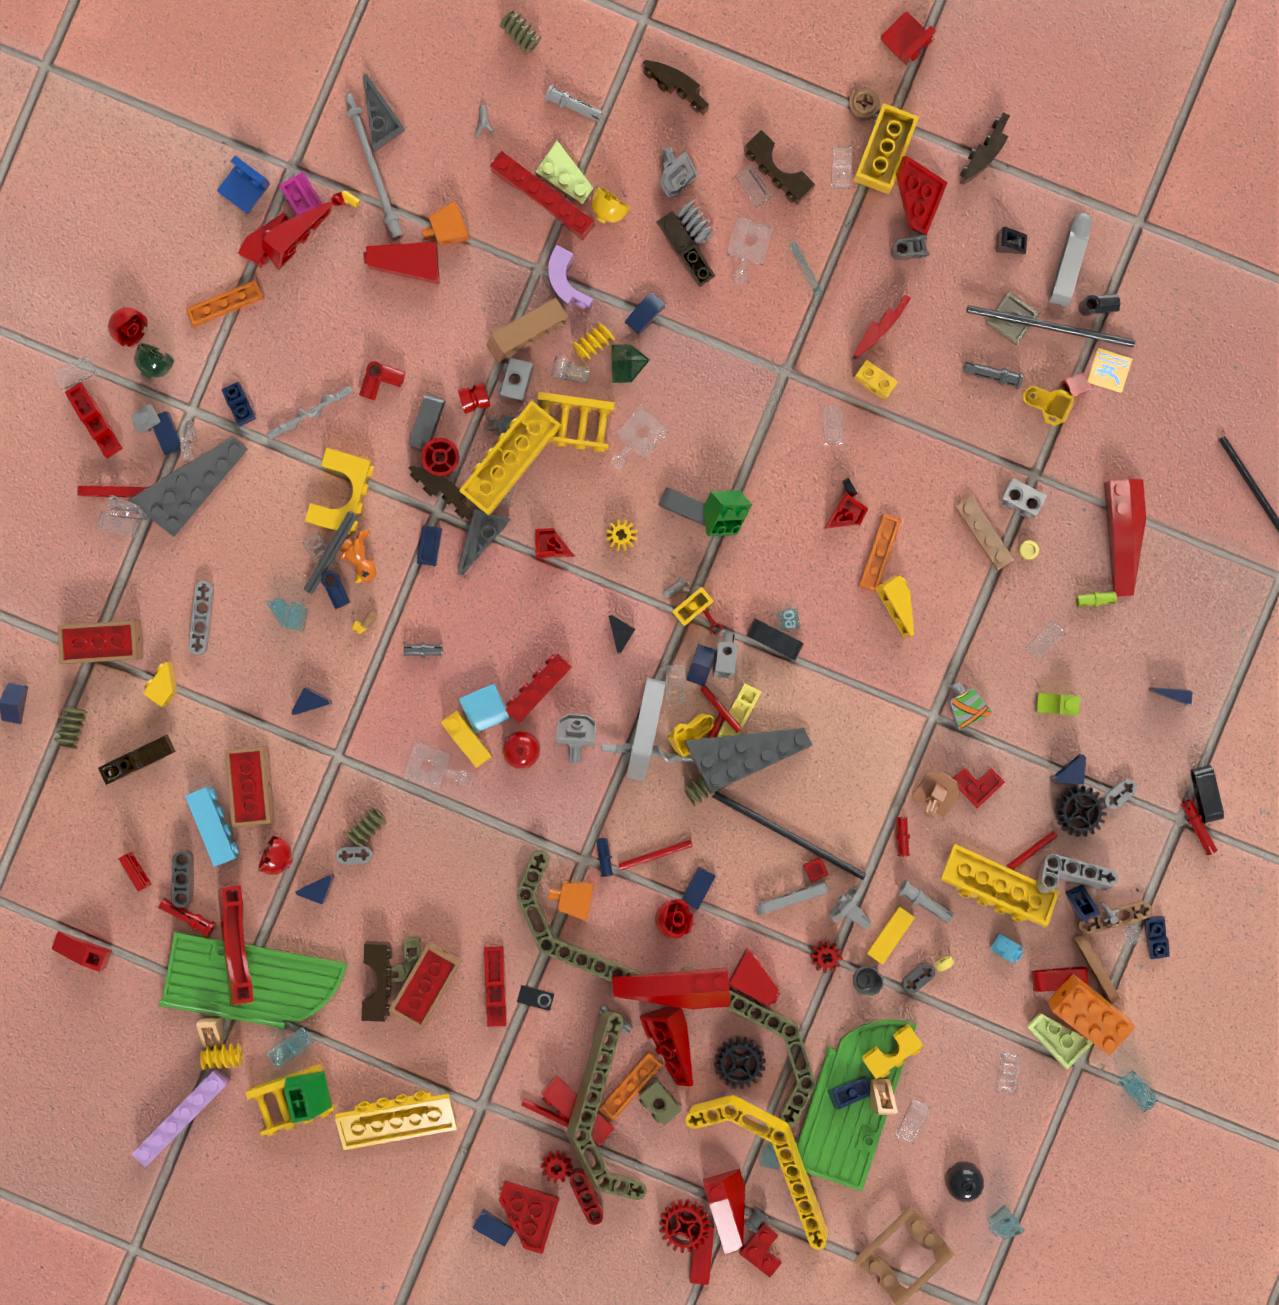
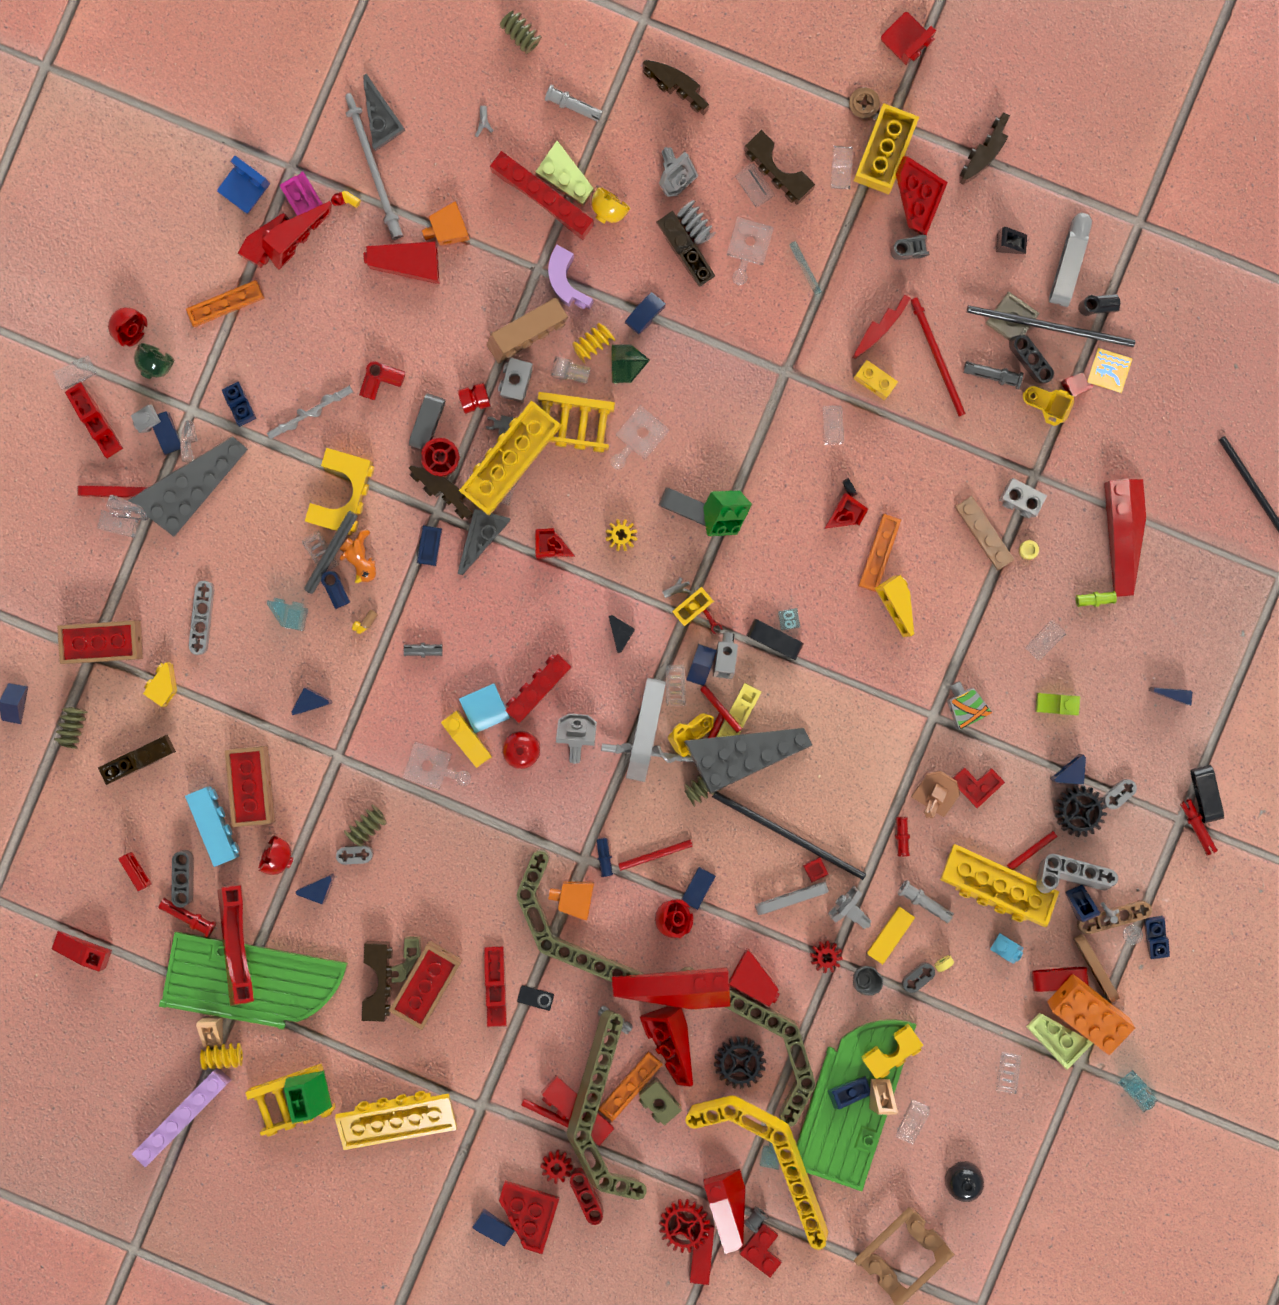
(289, 1047): clear light blue slope -> none
(919, 311): none -> red bar
(1004, 1224): clear light blue slope -> none
(1039, 363): none -> black beam

